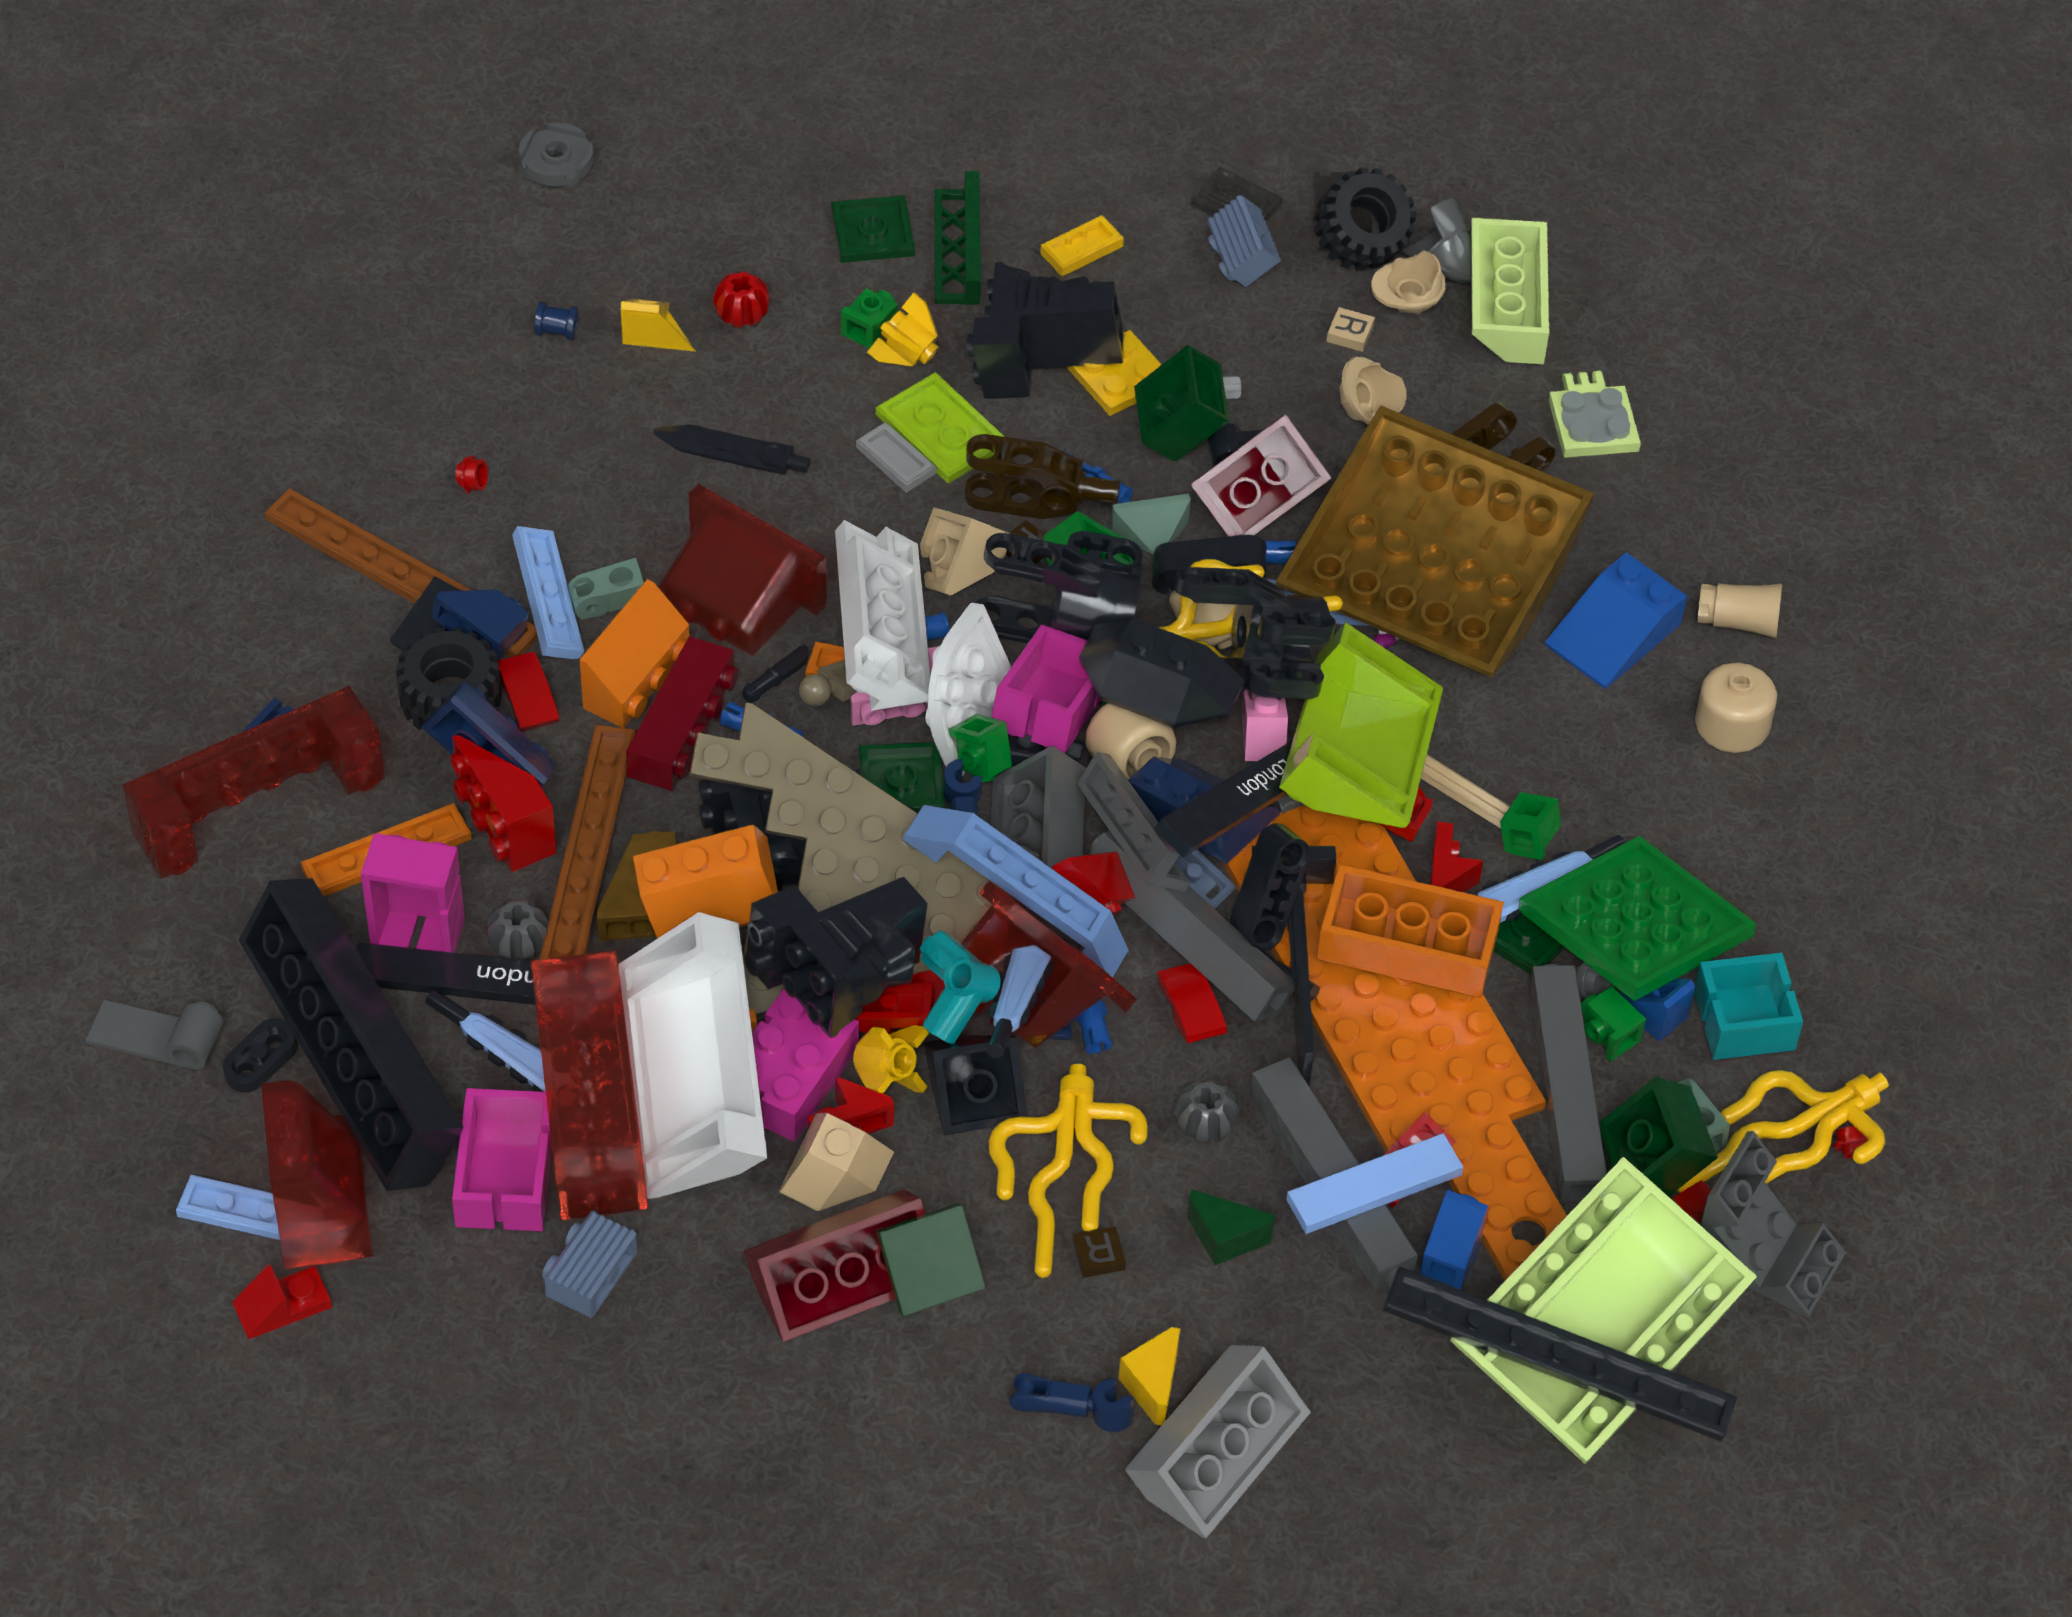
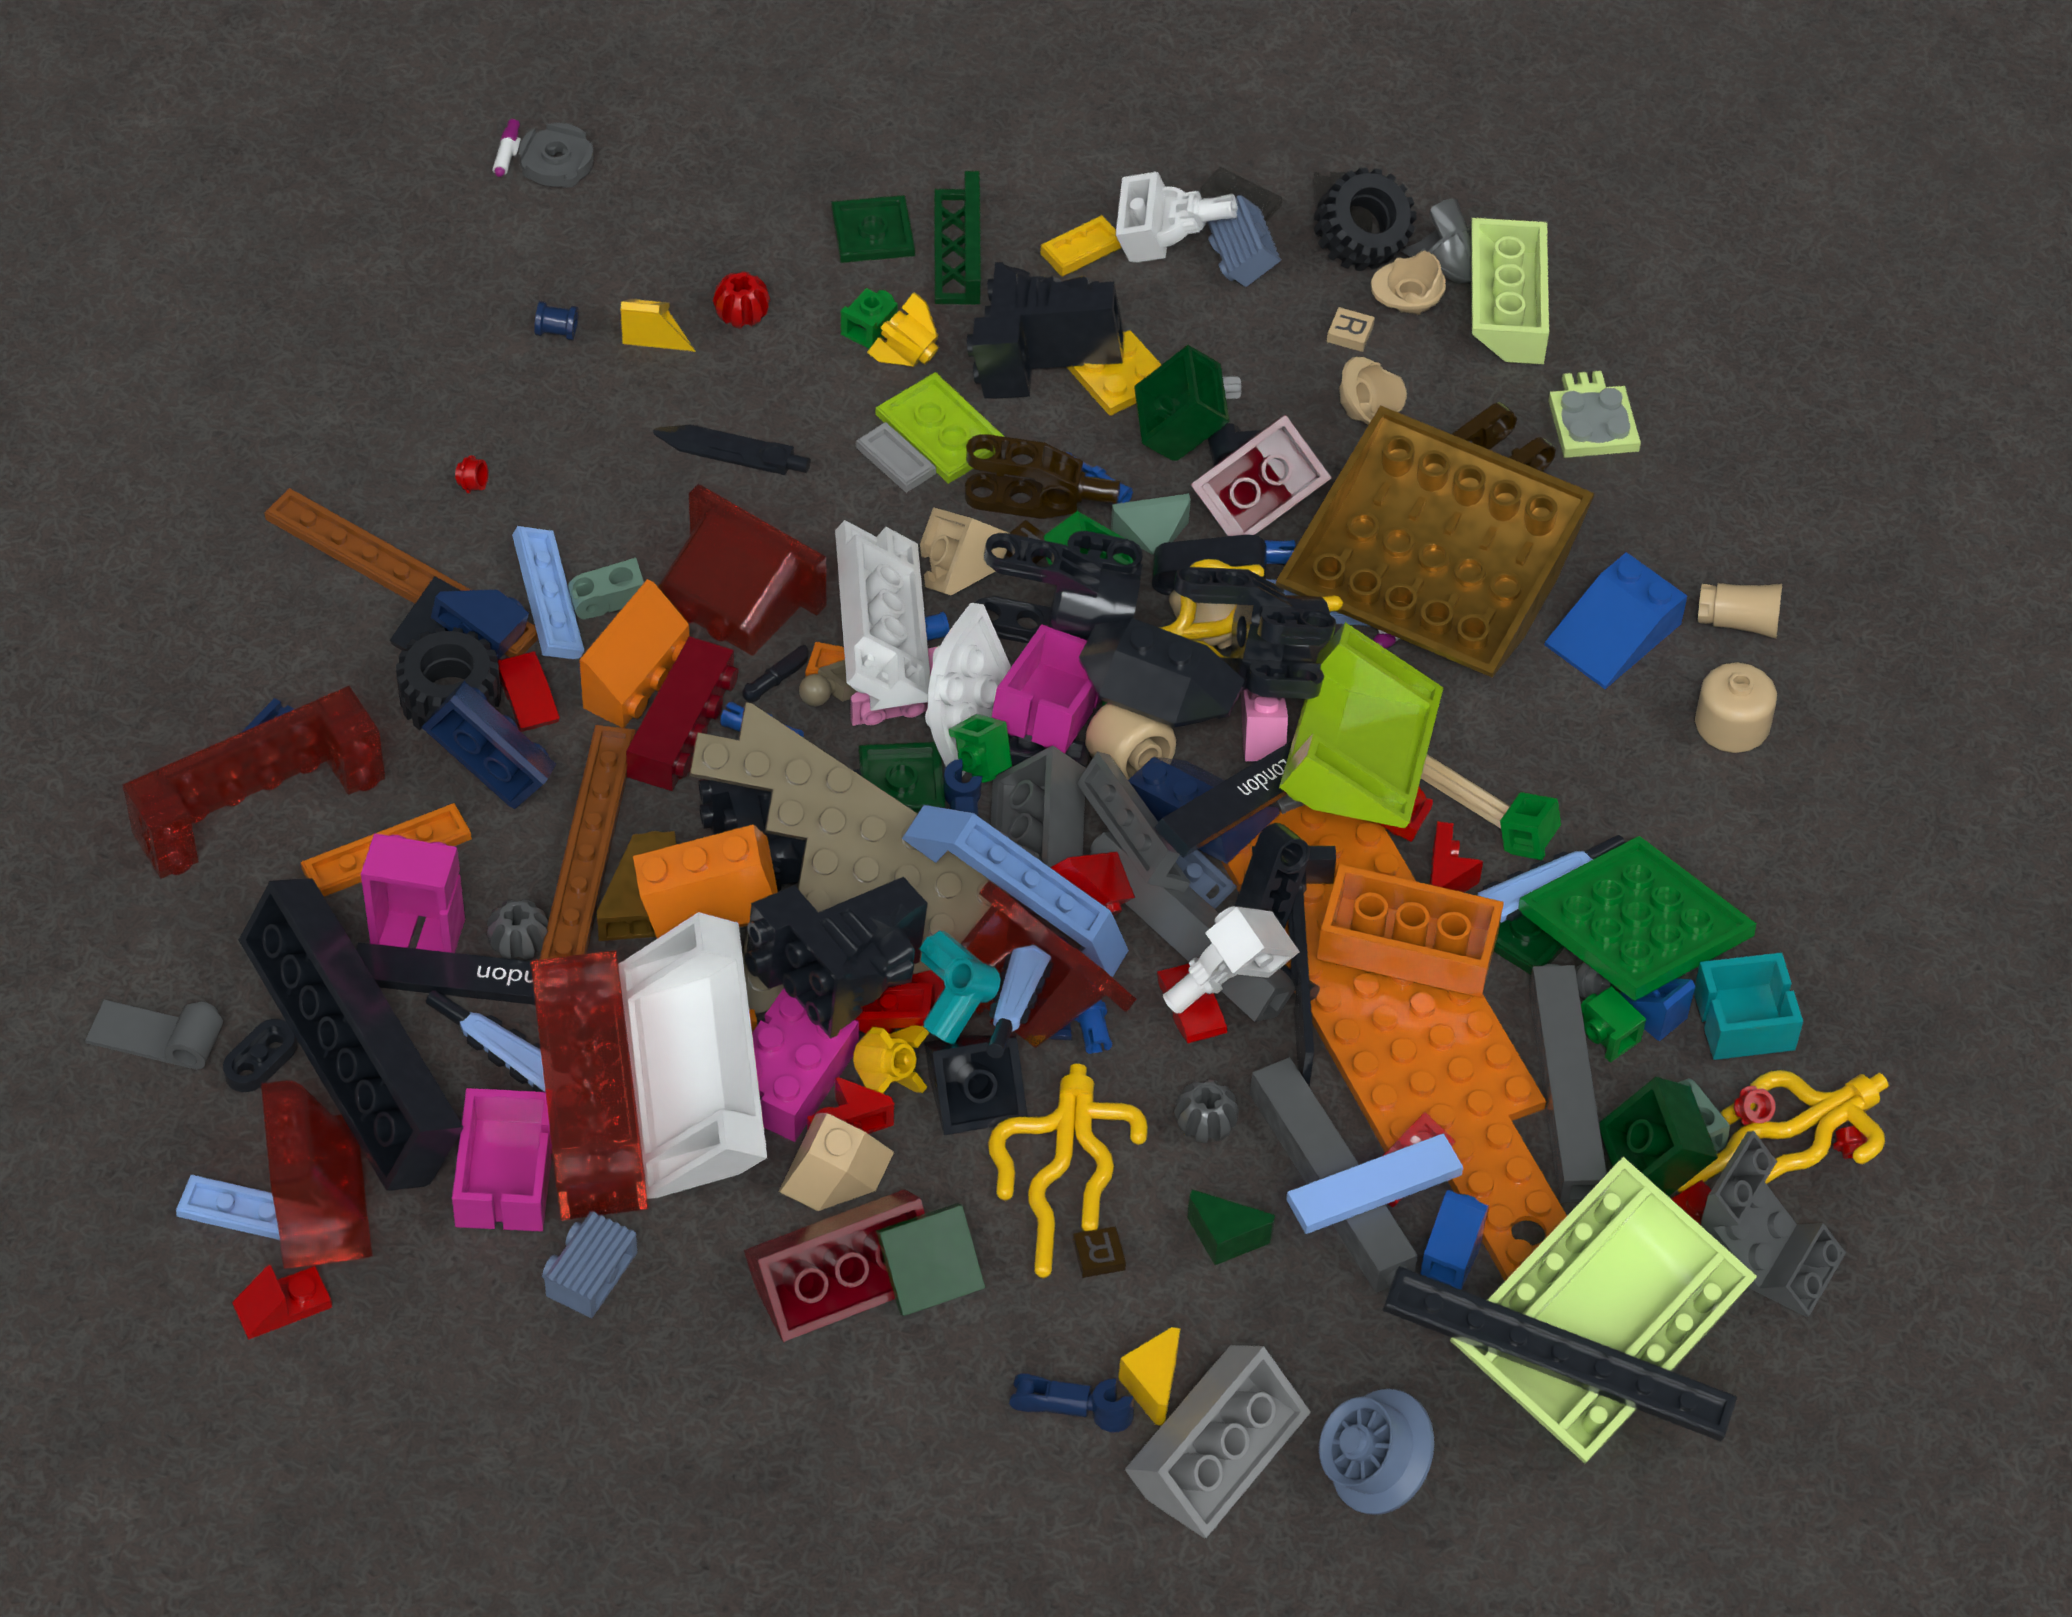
(504, 804): red slope -> none
(508, 147): none -> piece
(1161, 215): none -> white brick
(1242, 944): none -> white brick
(1377, 1450): none -> sand blue piece
(1763, 1100): none -> red plate

